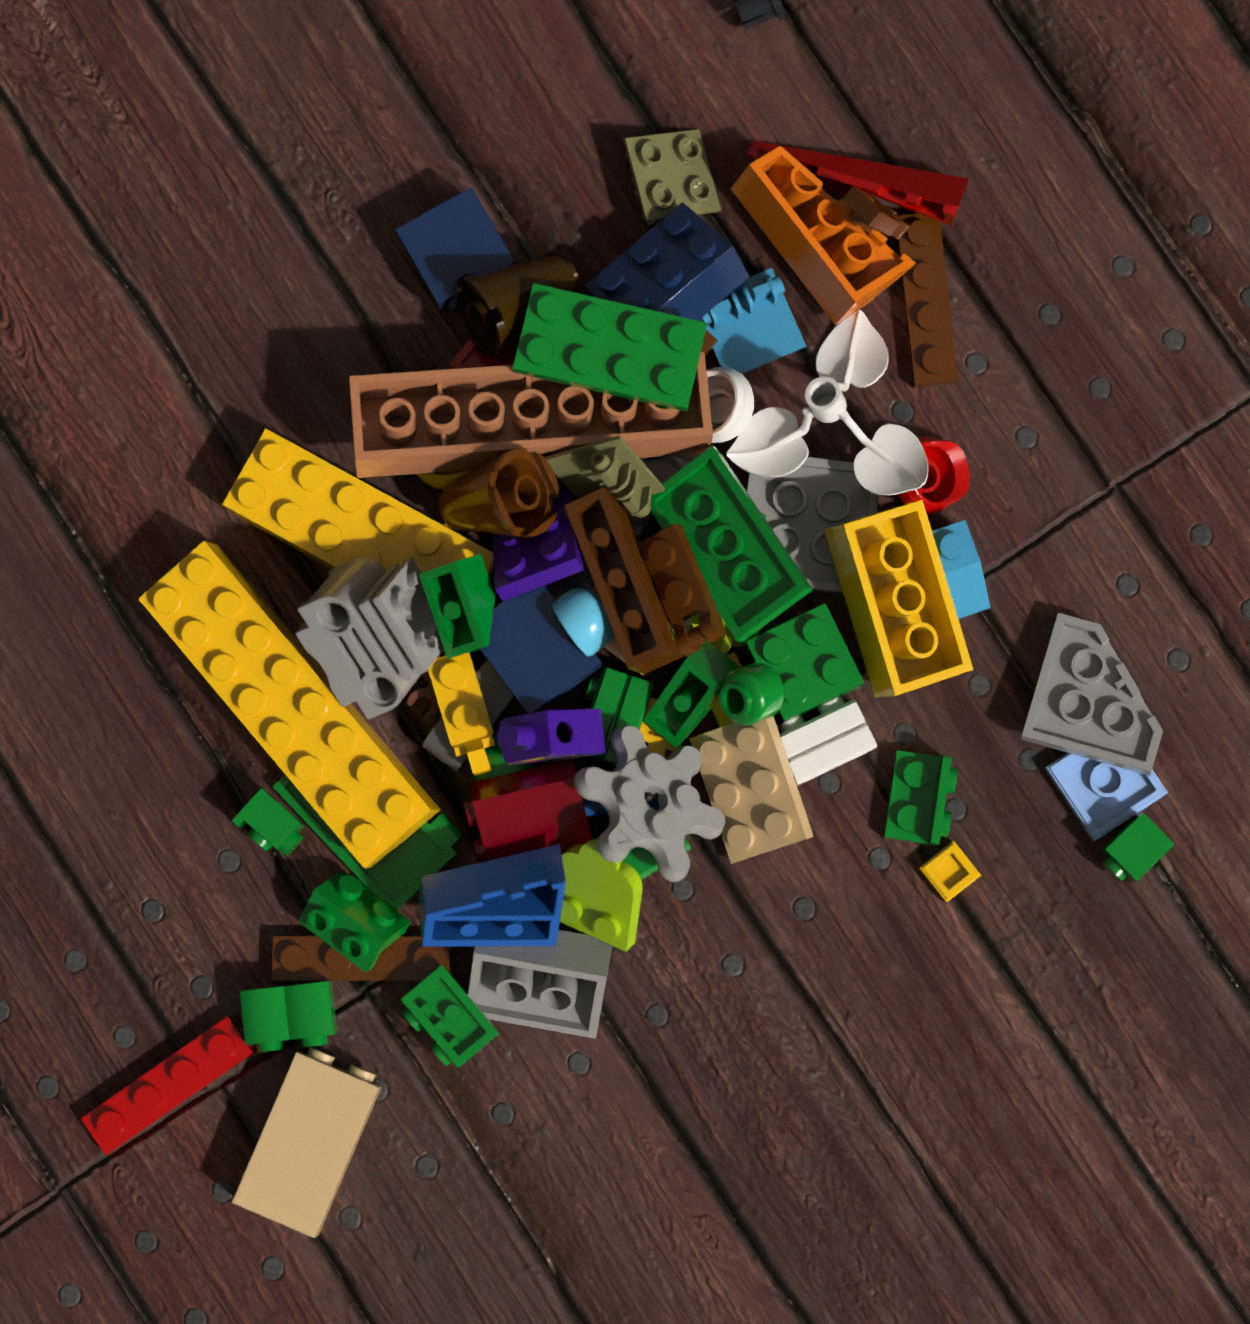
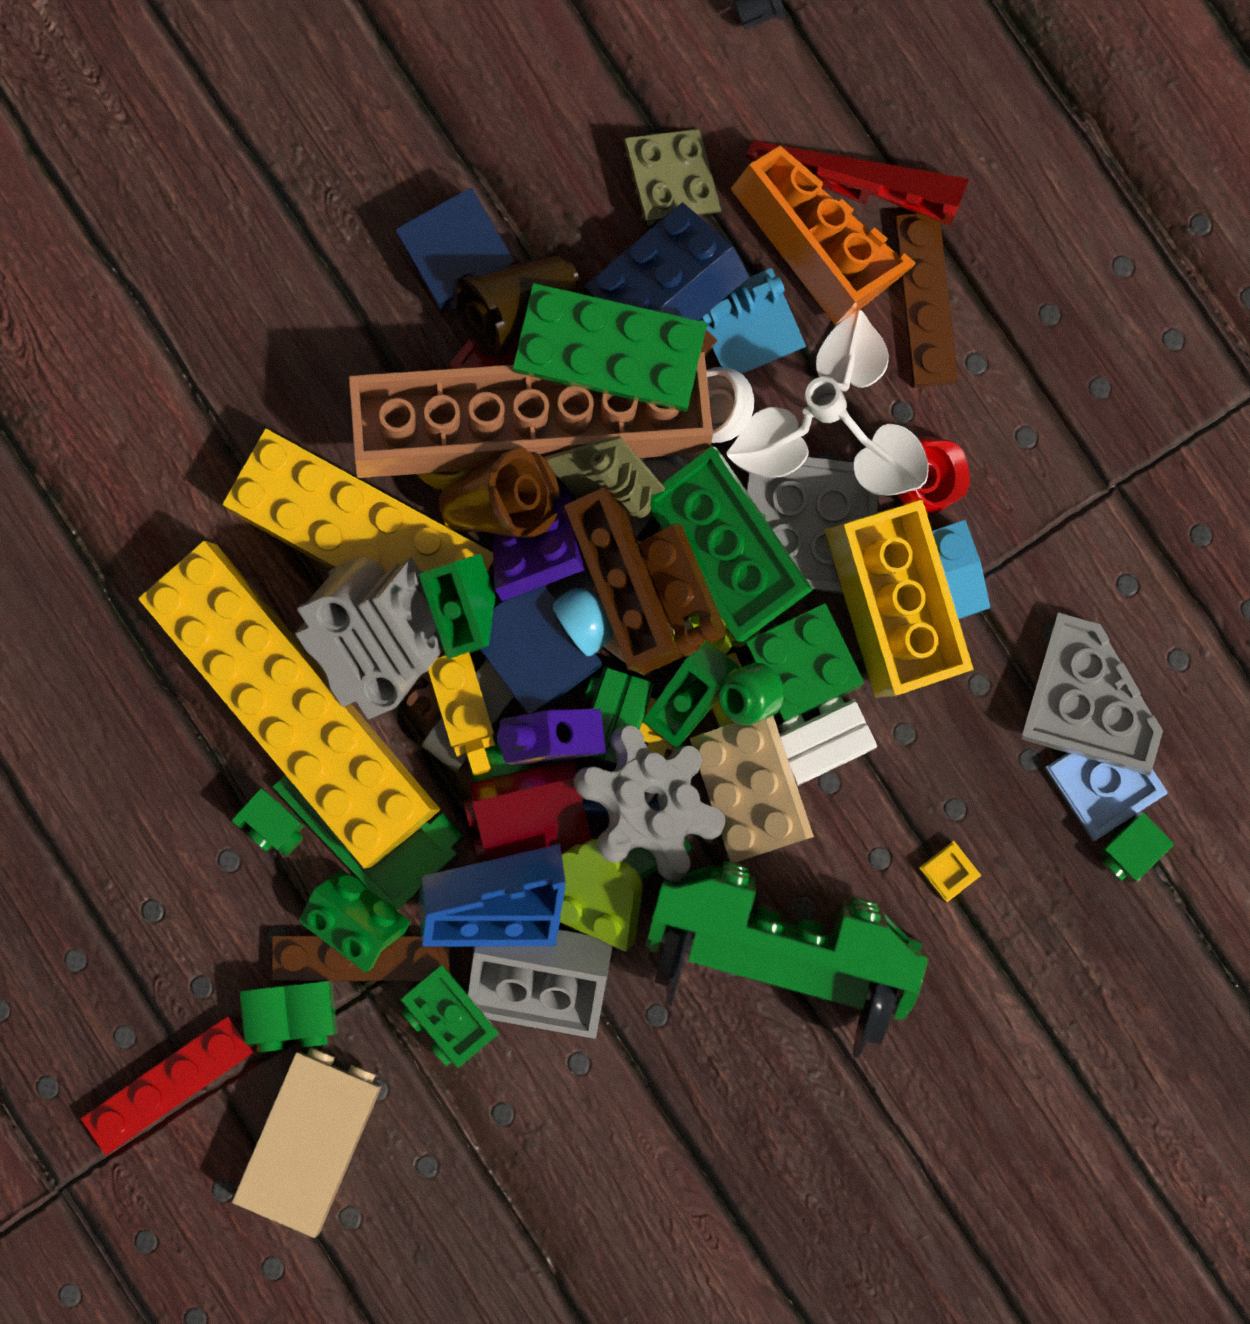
(858, 964): none -> green piece
(872, 214): reddish brown plate -> none
(919, 798): green bracket -> none

